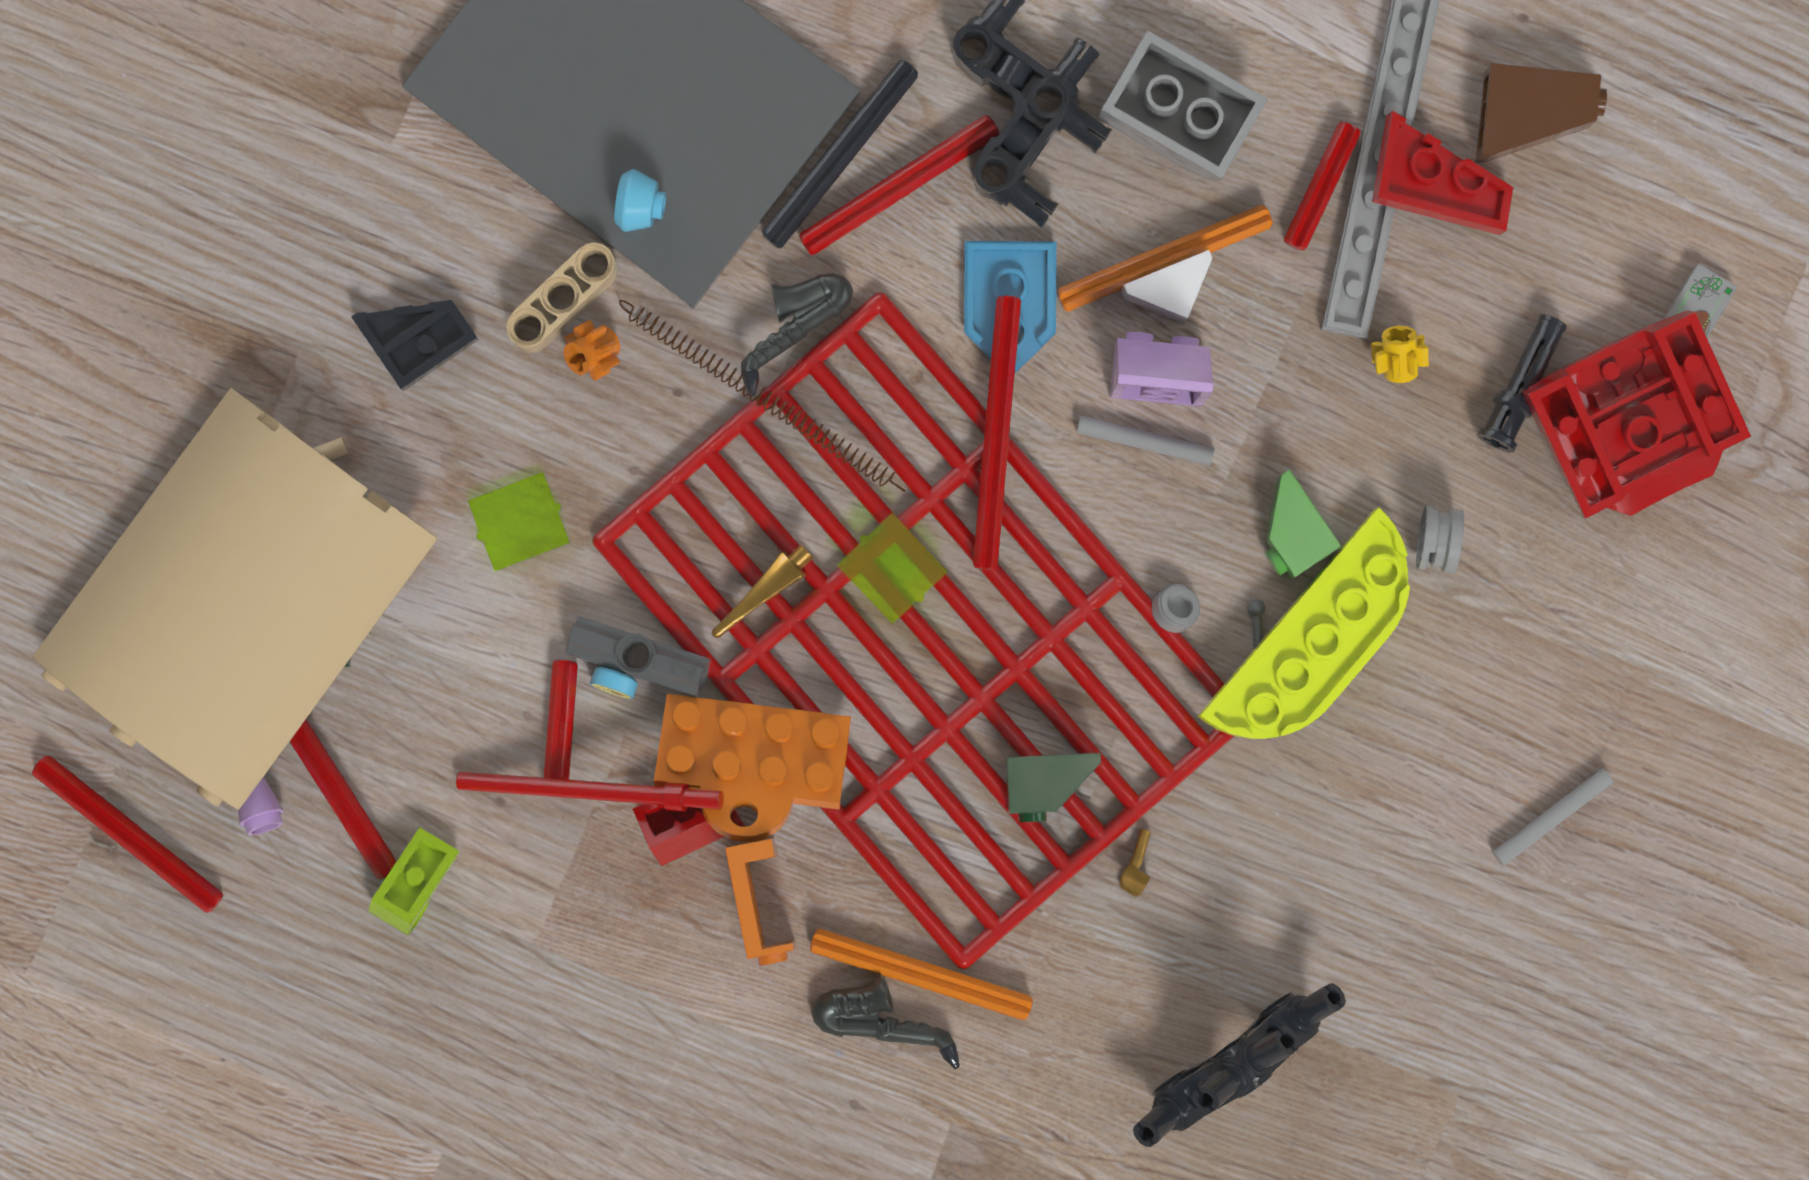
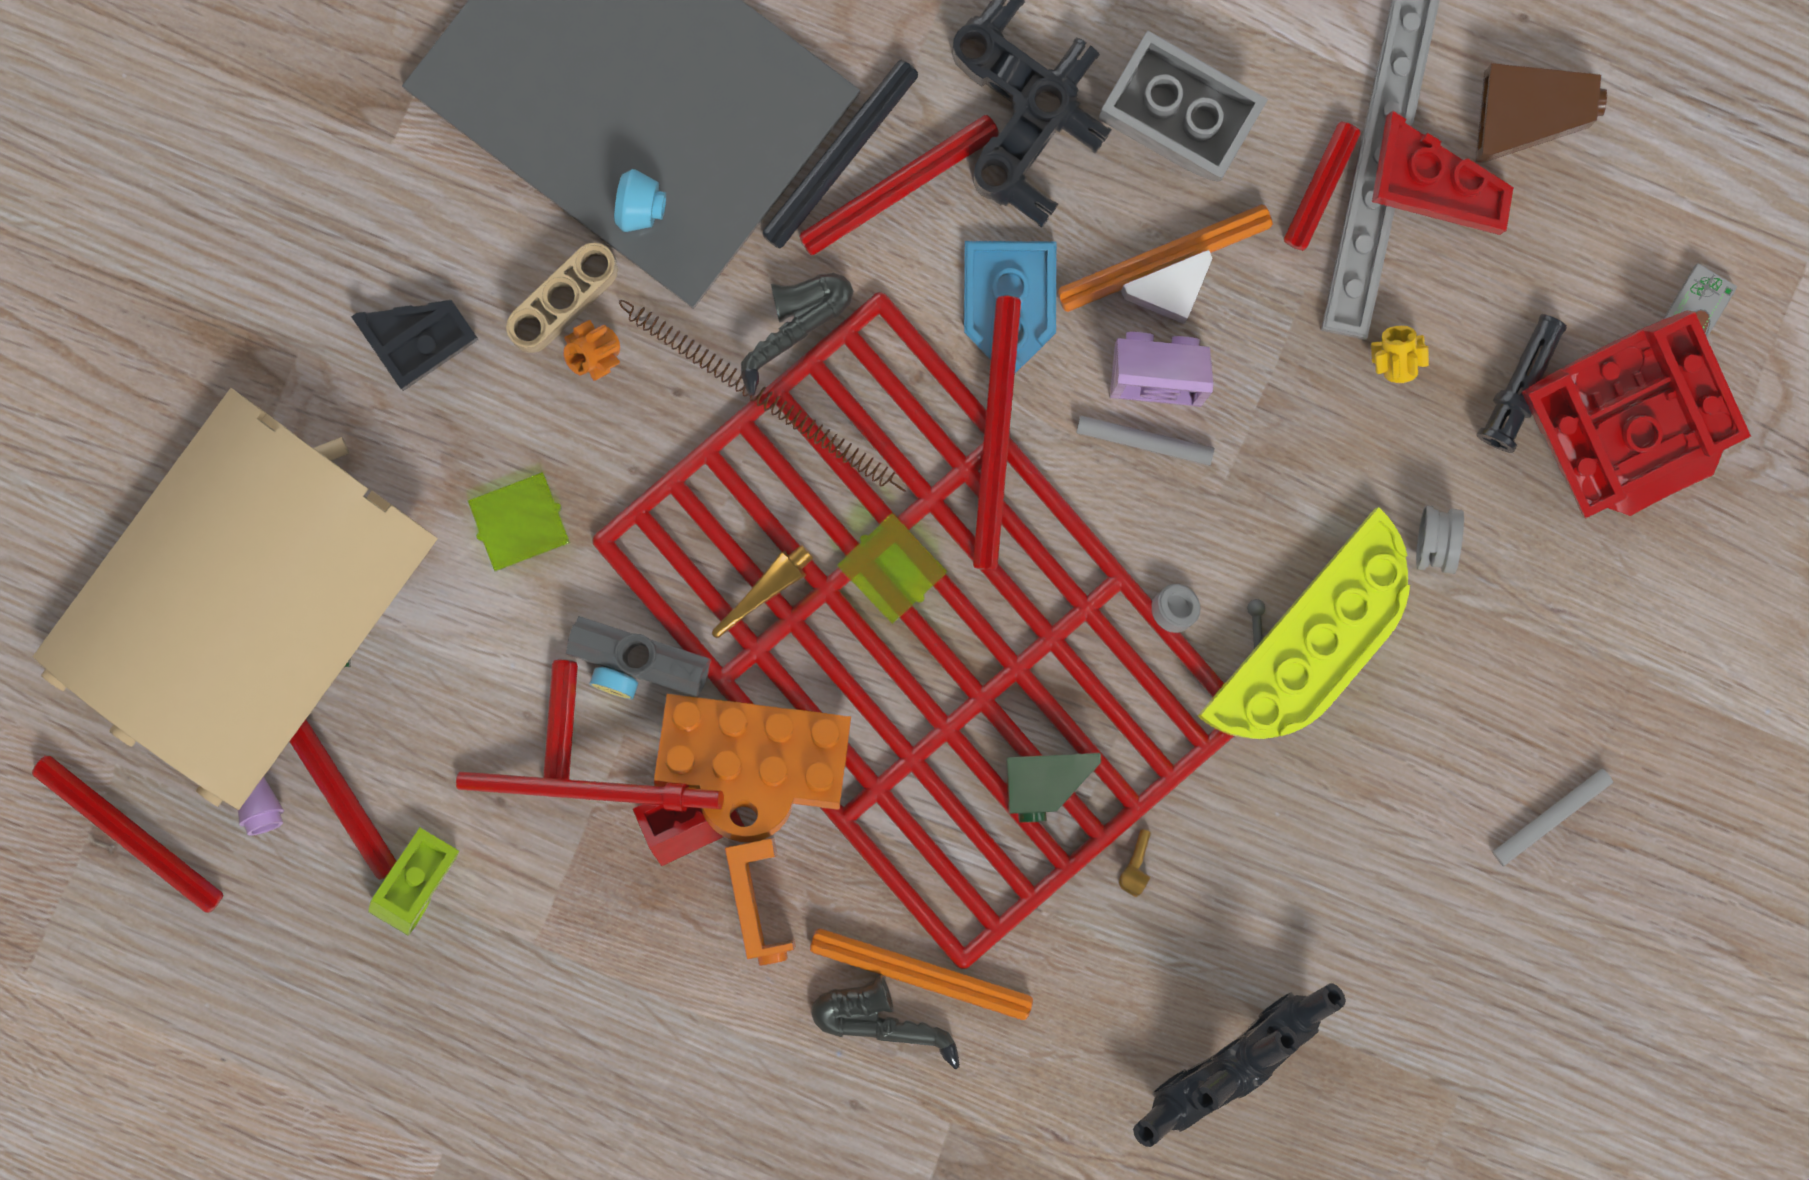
(1296, 530): bright green slope -> none

